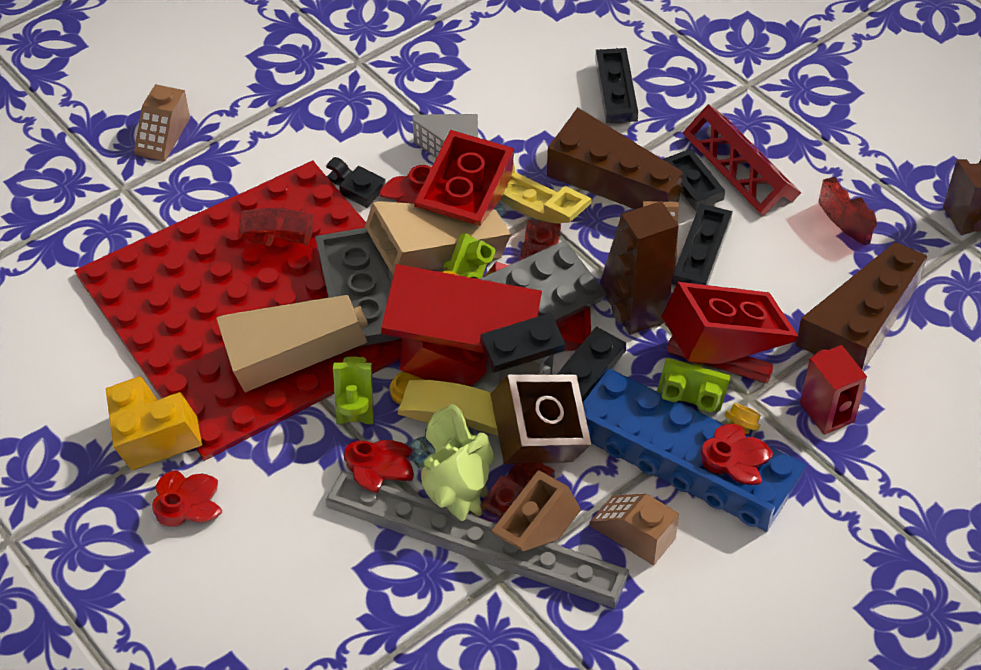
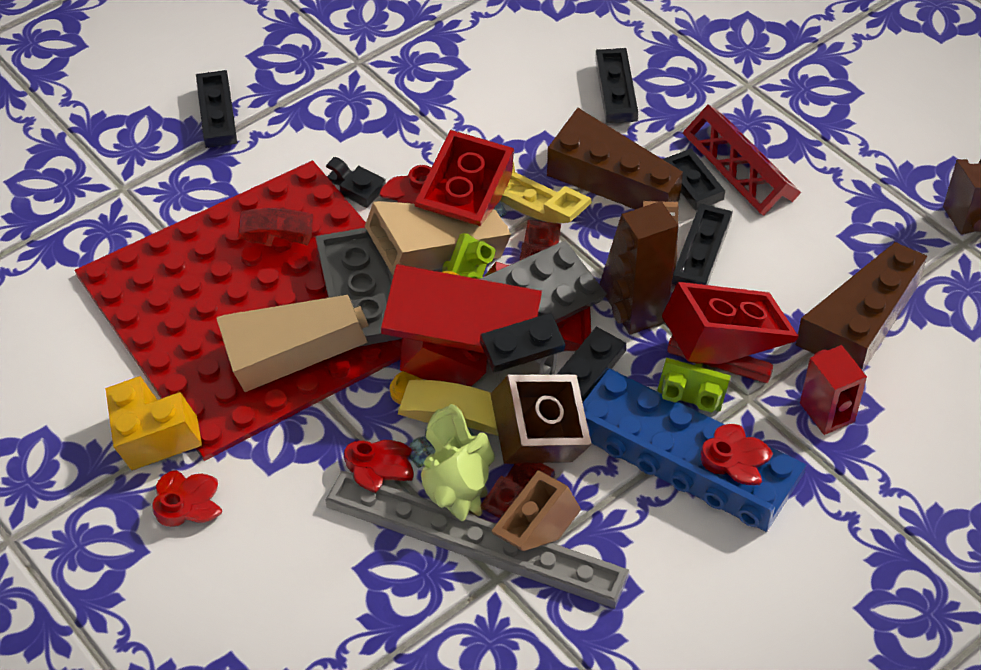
(161, 122): medium nougat slope -> none
(216, 109): none -> black plate
(353, 391): lime hips -> none
(432, 129): light grey slope -> none
(638, 524): medium nougat slope -> none
(744, 417): yellow plate -> none
(849, 215): clear red slope -> none

